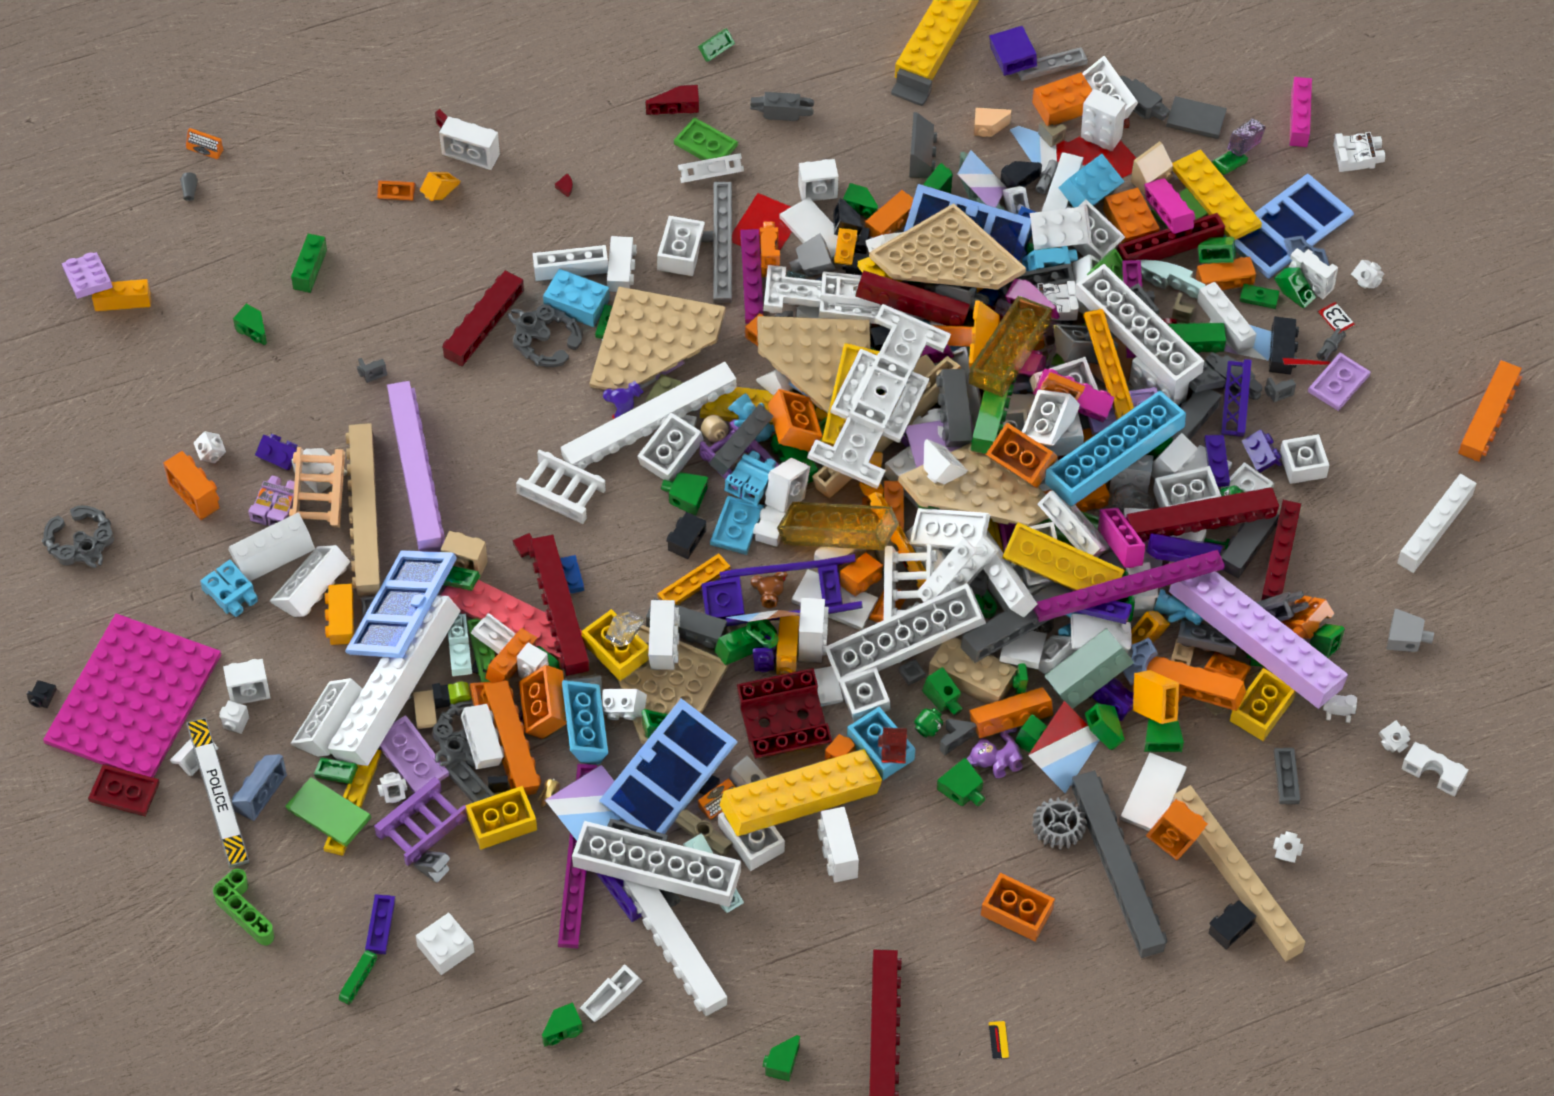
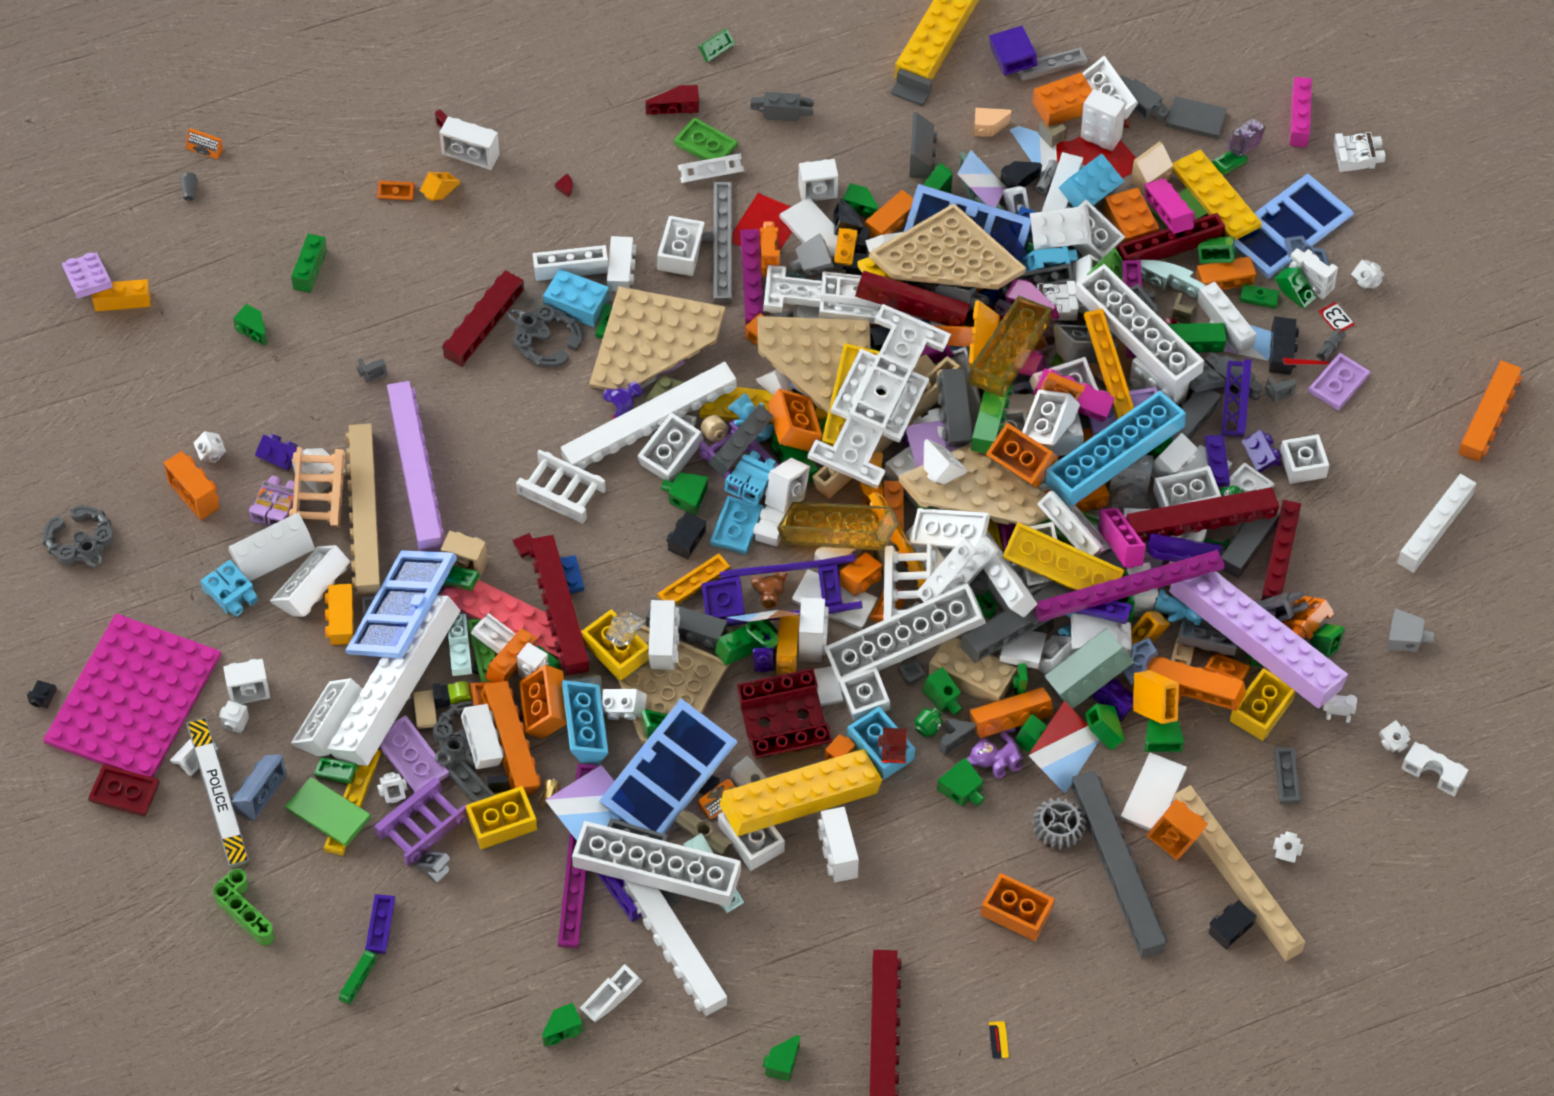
(445, 943): white brick -> none

